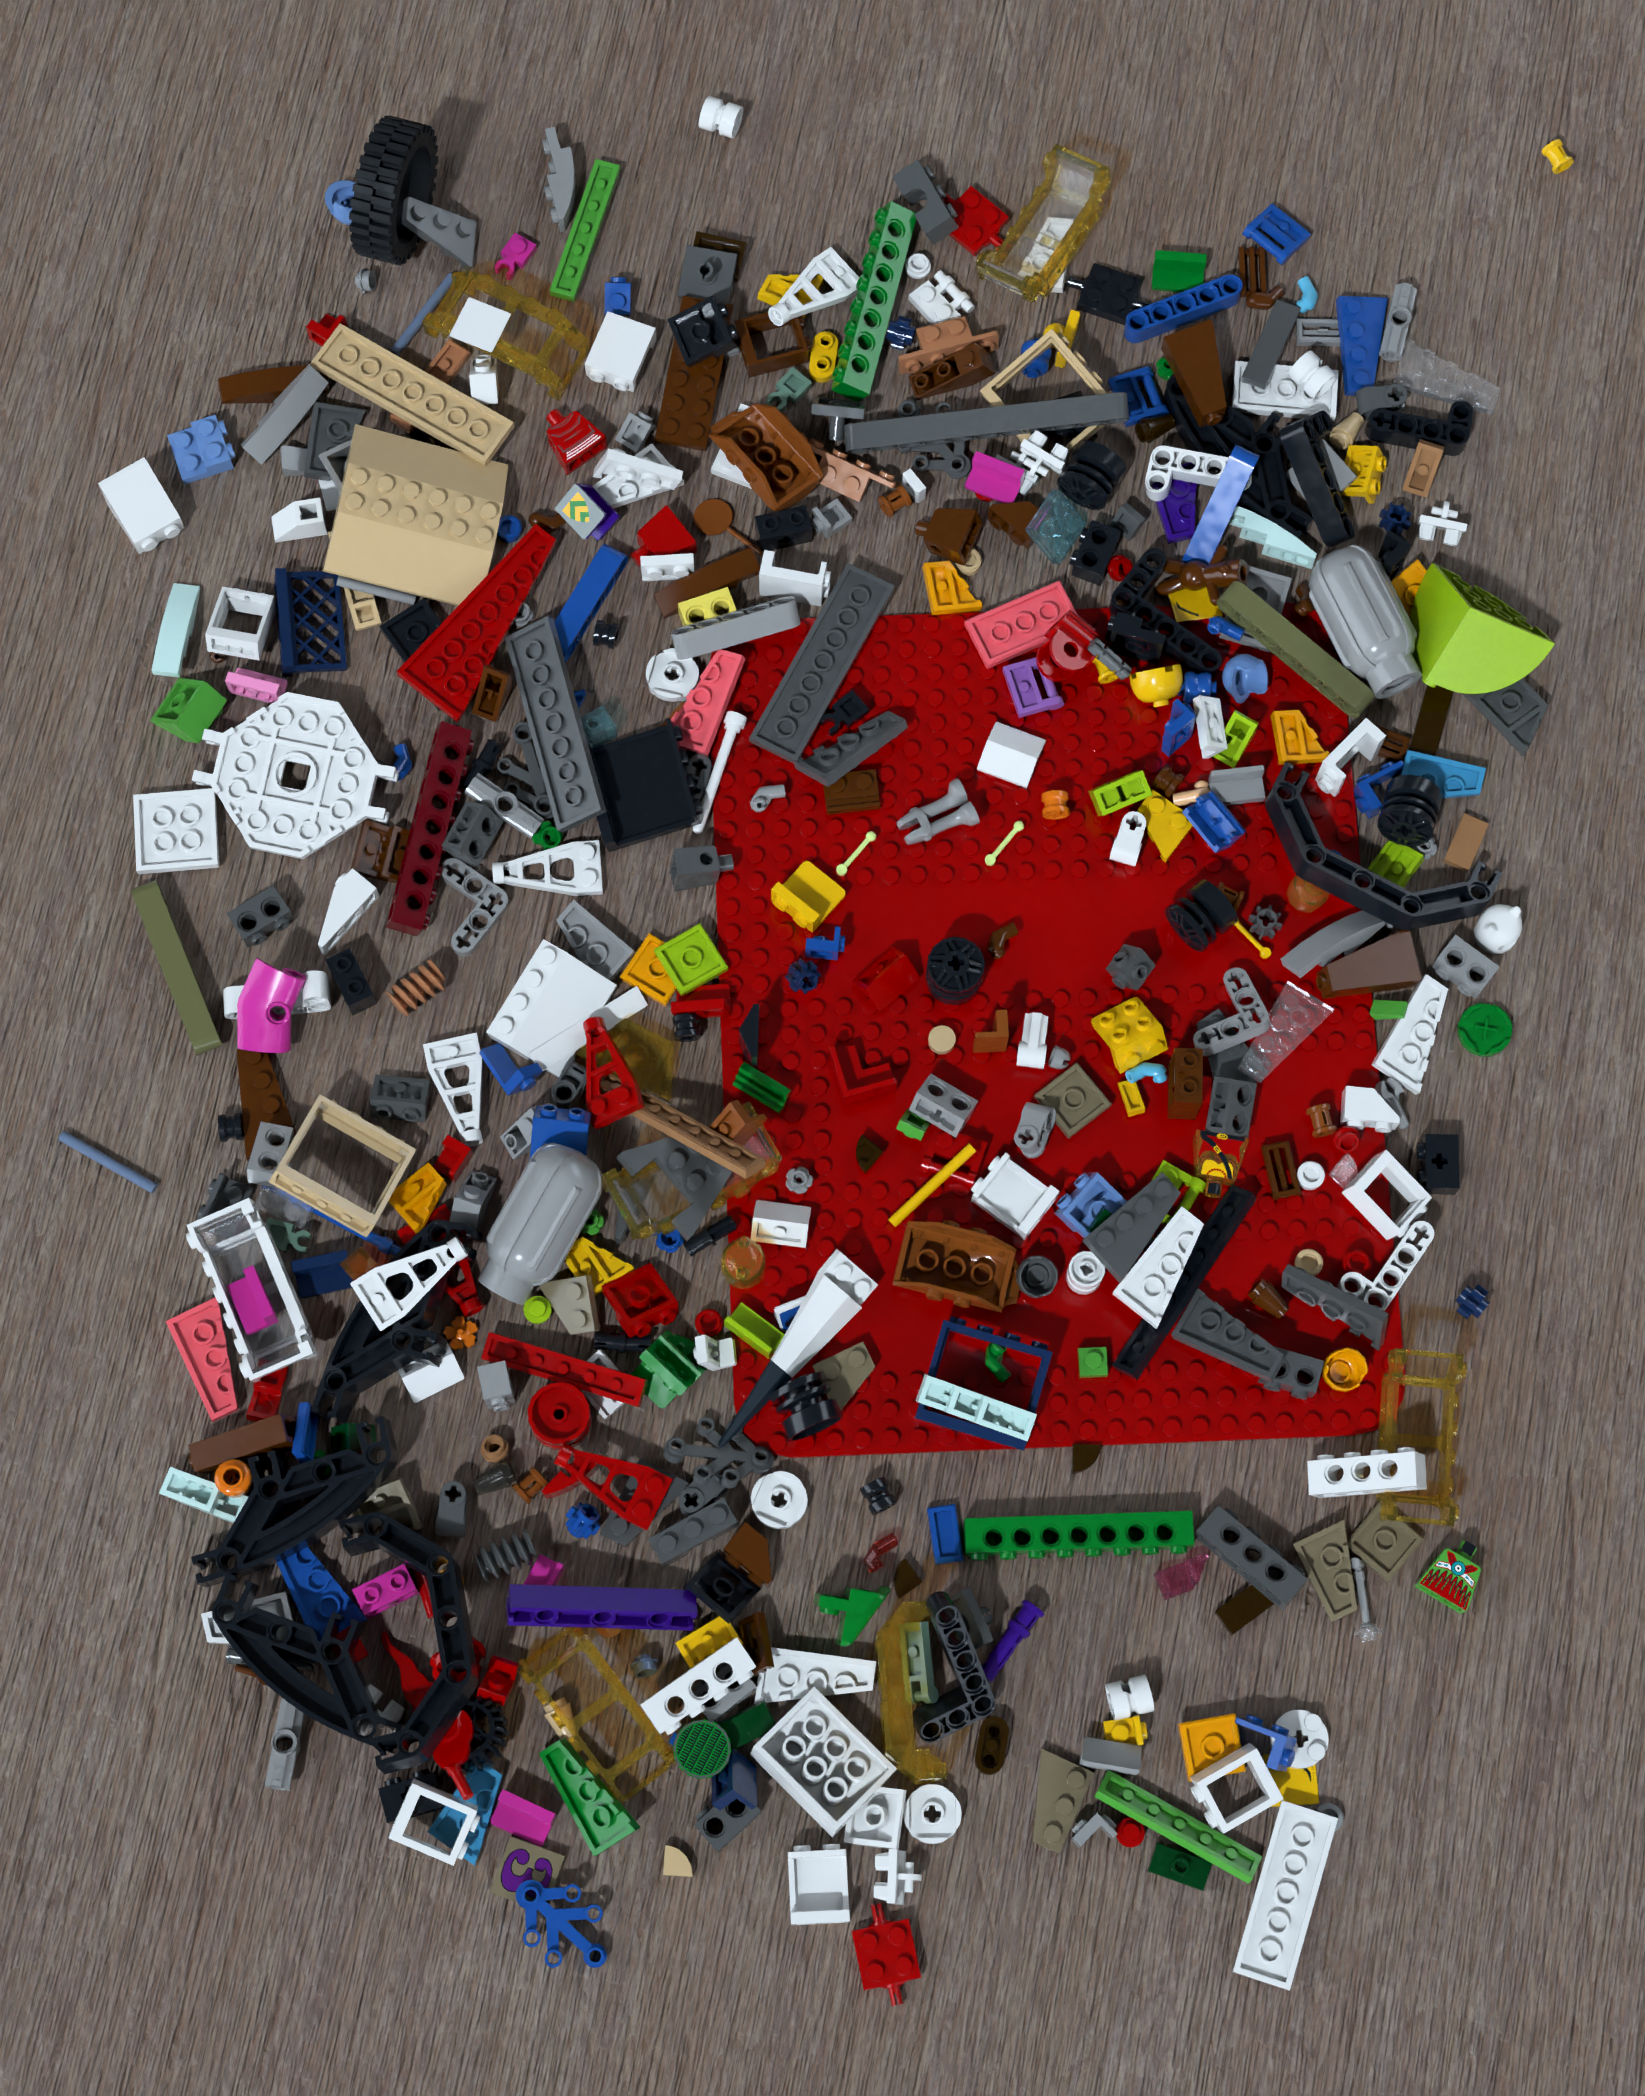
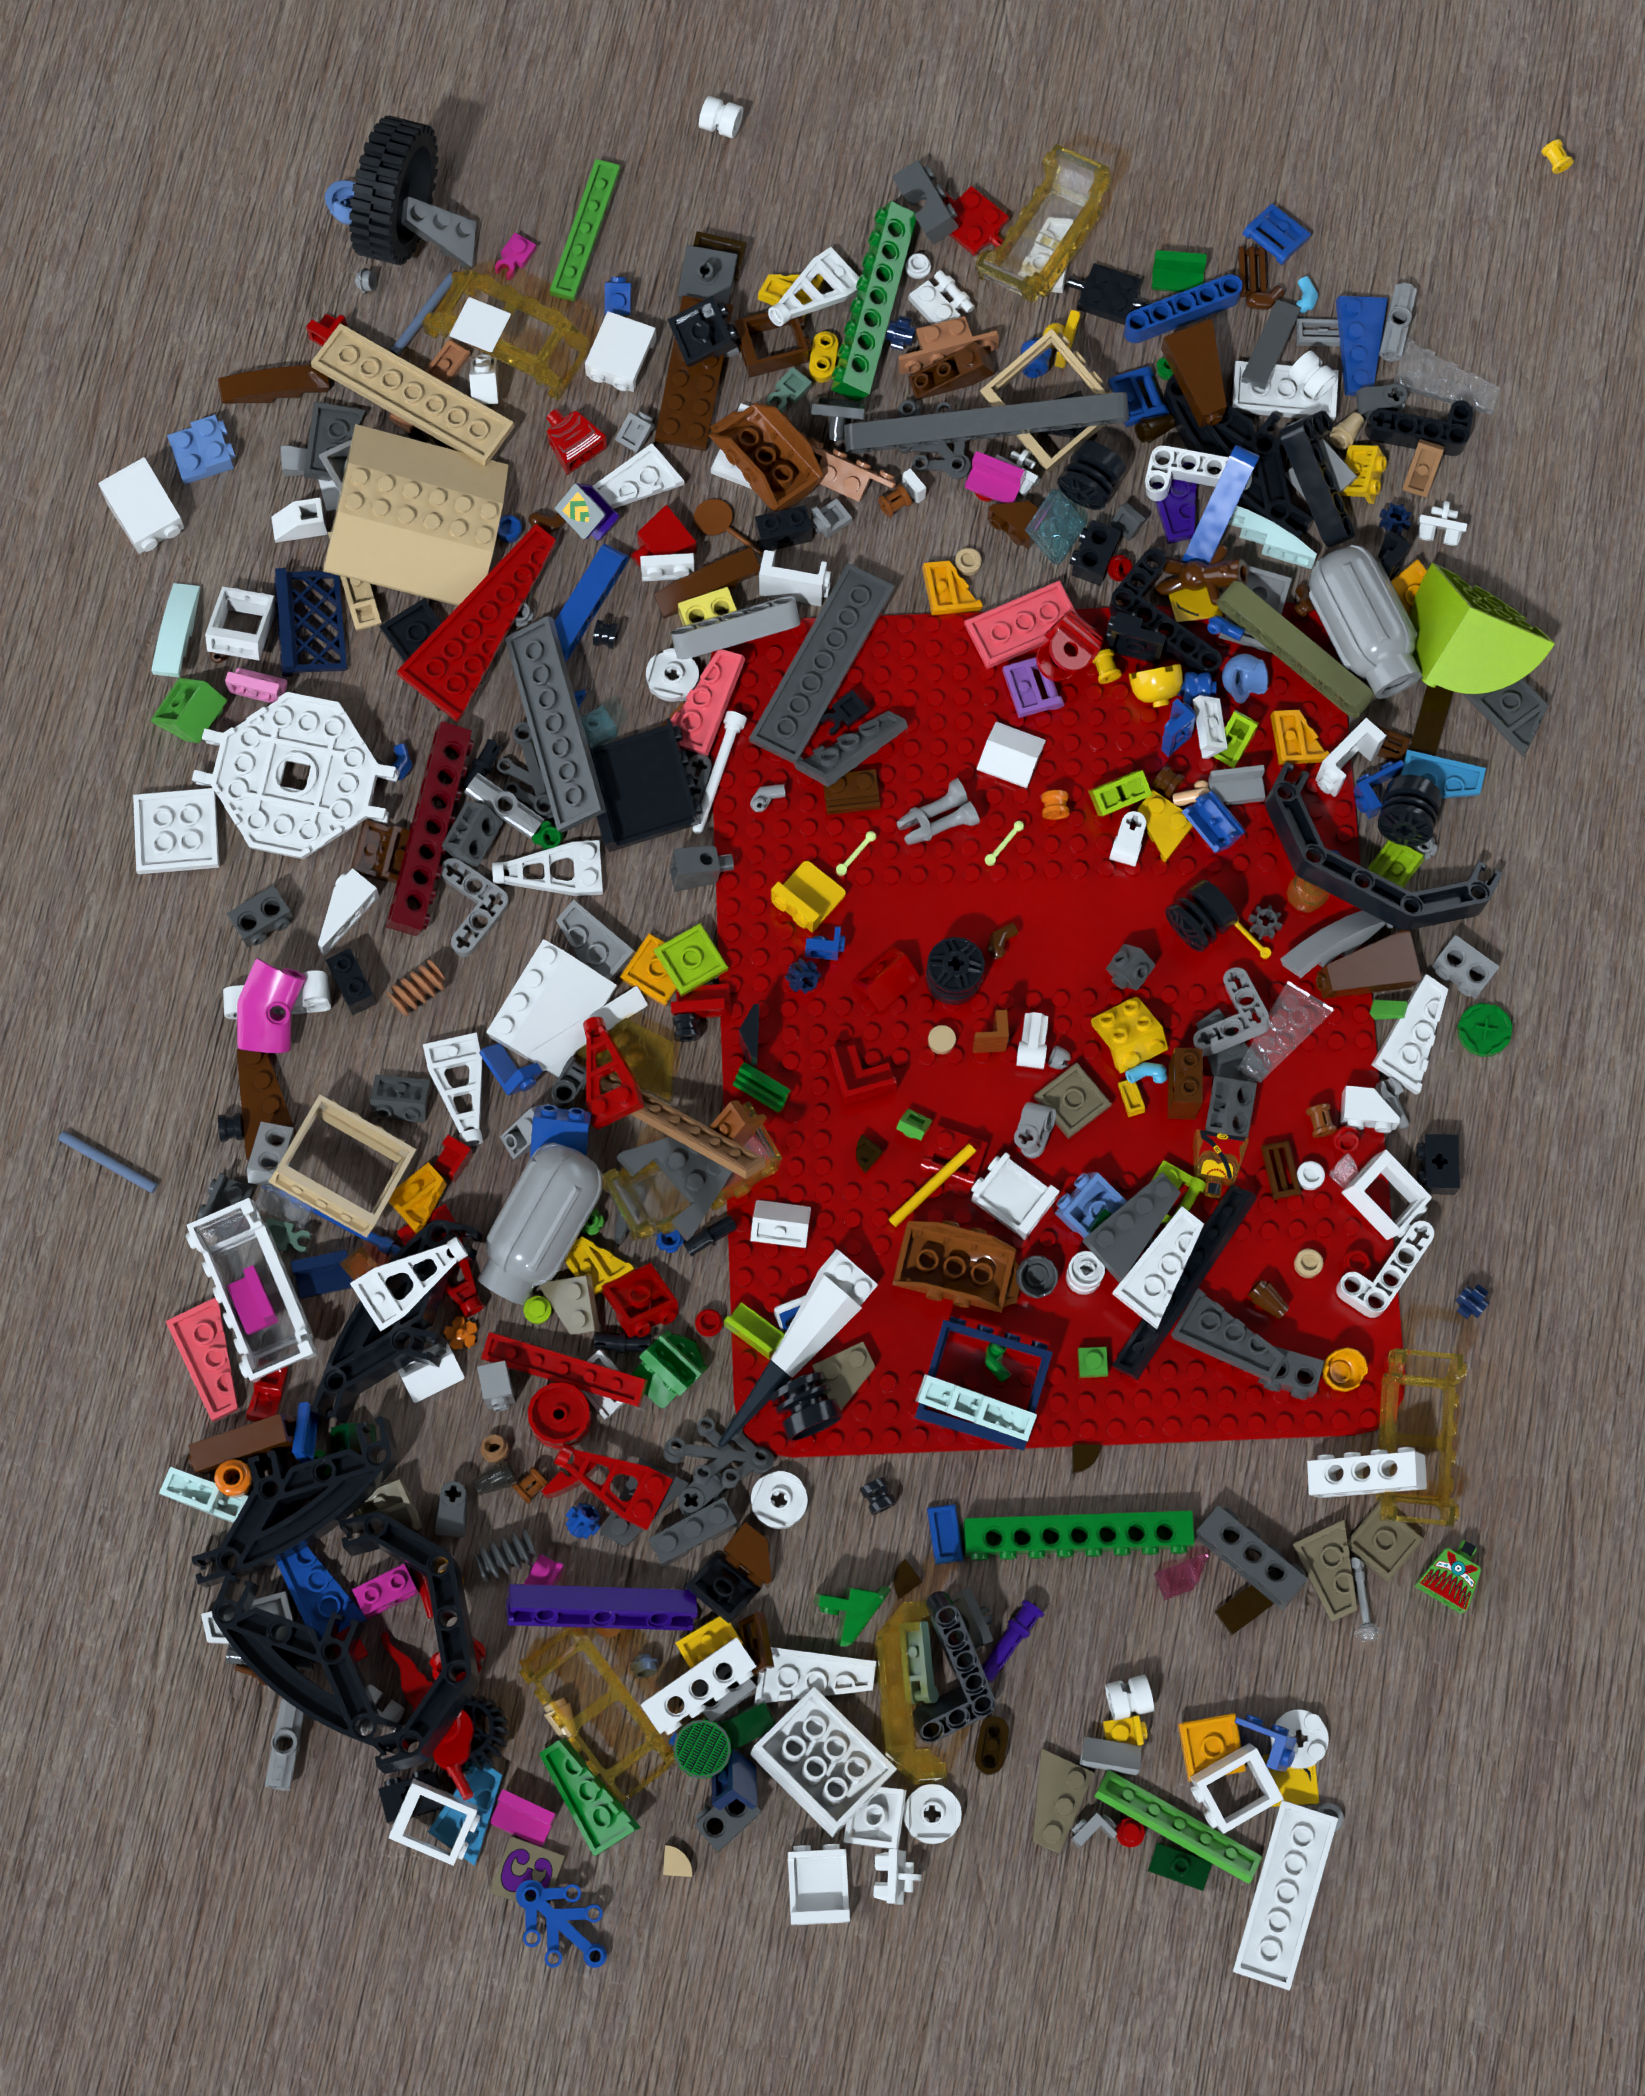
(176, 967): olive beam -> none
(285, 414): light grey slope -> none
(376, 590): light grey bar -> none
(473, 1199): light grey slope -> none
(492, 693): reddish brown slope -> none
(498, 1680): red bracket -> none
(560, 181): light grey slope -> none
(629, 467): white wing -> none
(715, 1354): white bracket -> none
(743, 1263): clear yellow piece -> none
(798, 1187): light grey plate -> none
(878, 1548): clear red arm -> none
(886, 1954): red plate -> none
(943, 1105): light grey brick -> none
(950, 533): reddish brown torso -> none
(1033, 448): white hips -> none
(1109, 658): dark grey axle -> none
(1233, 896): dark orange bush -> none
(1337, 1304): dark grey wing -> none
(1465, 842): medium nougat tile -> none
(1498, 927): white piece -> none

